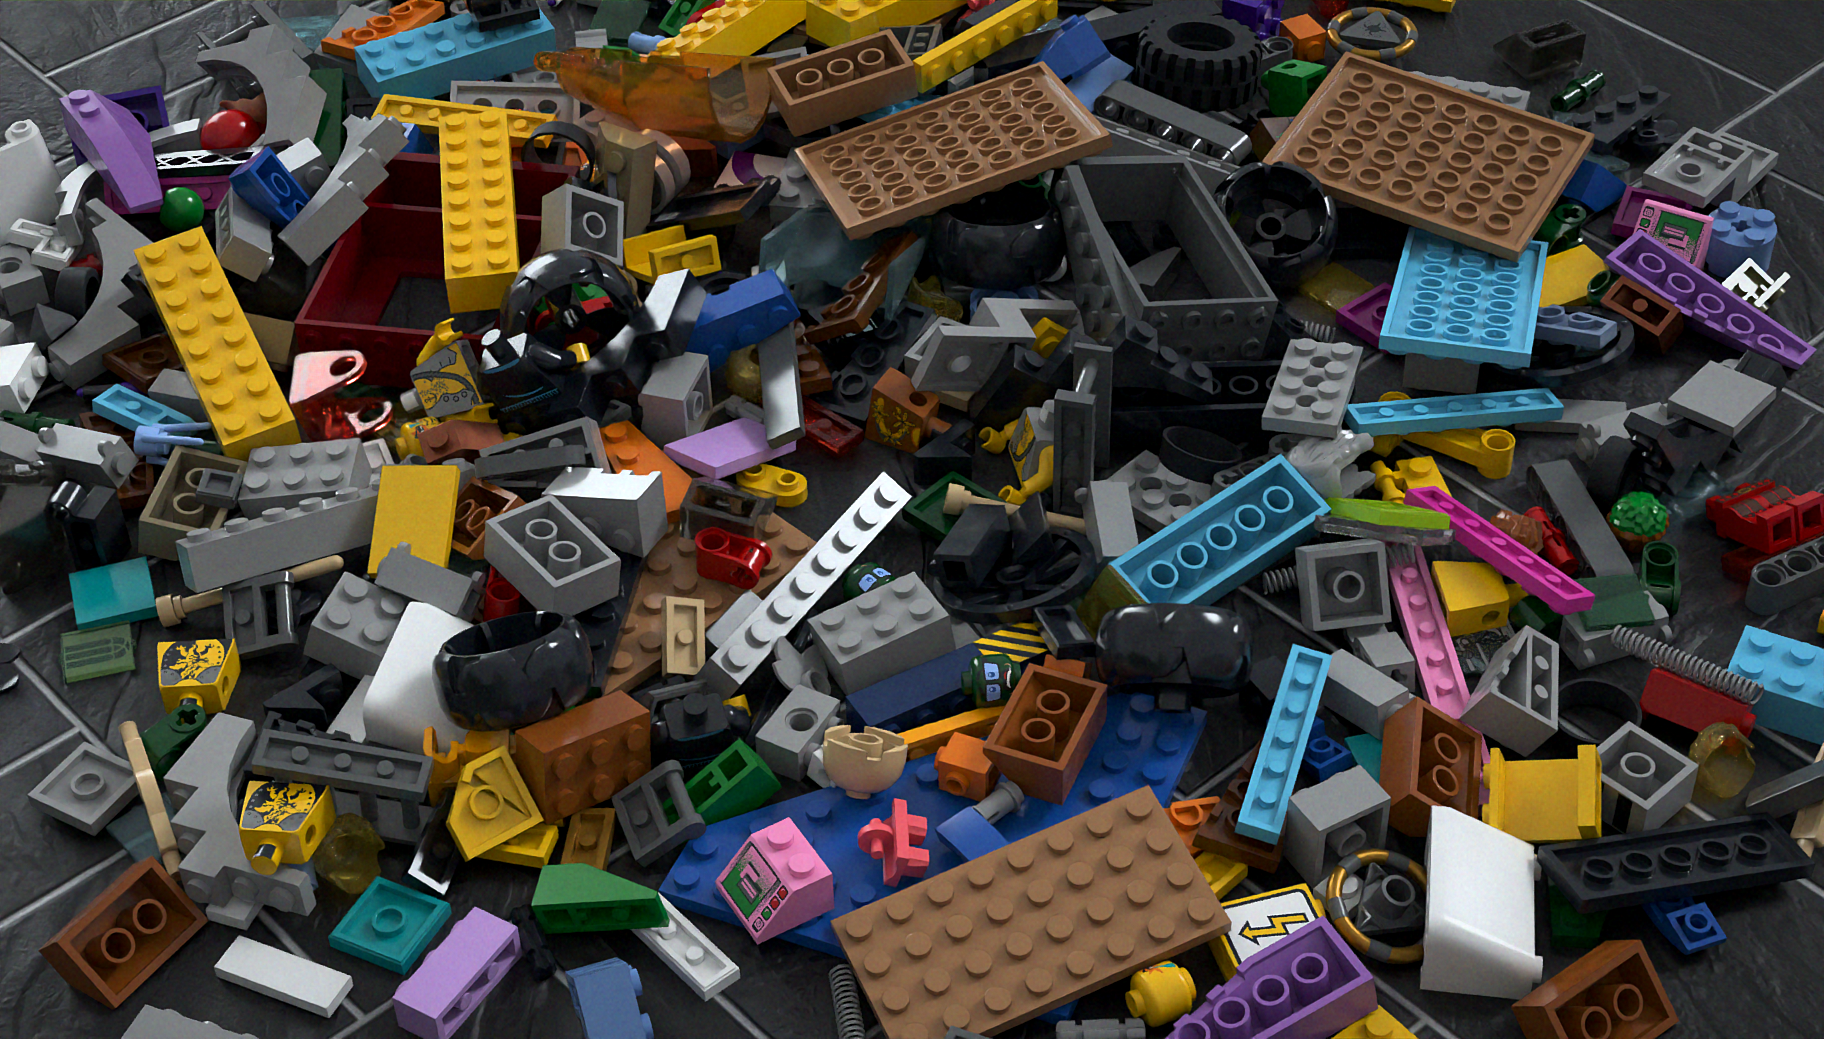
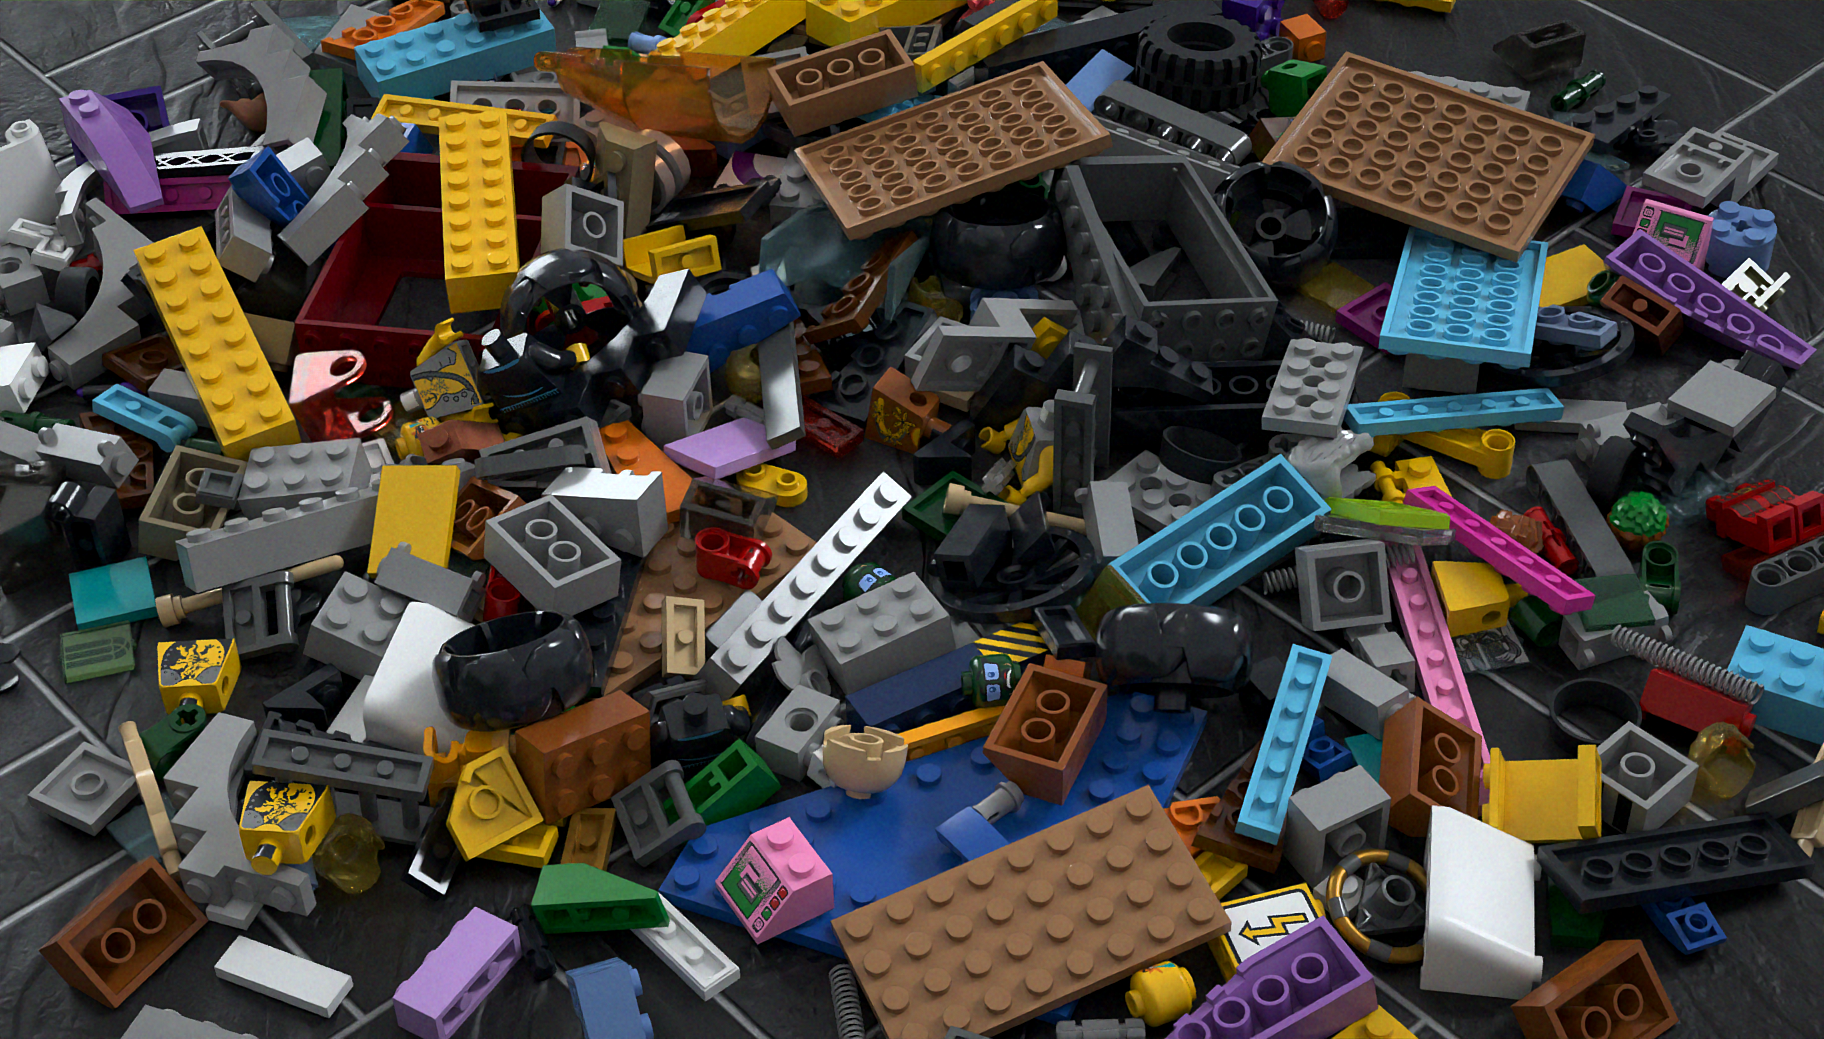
(157, 439): light blue plant -> none
(181, 210): green piece -> none
(230, 130): red helmet -> none
(390, 925): teal tile -> none
(891, 843): coral hips -> none
(965, 769): orange brick -> none
(998, 476): none -> light grey axle
(1073, 49): blue wedge -> none
(1372, 34): dark grey piece -> none
(1518, 693): light grey wedge -> none
(1562, 229): dark green piece -> none

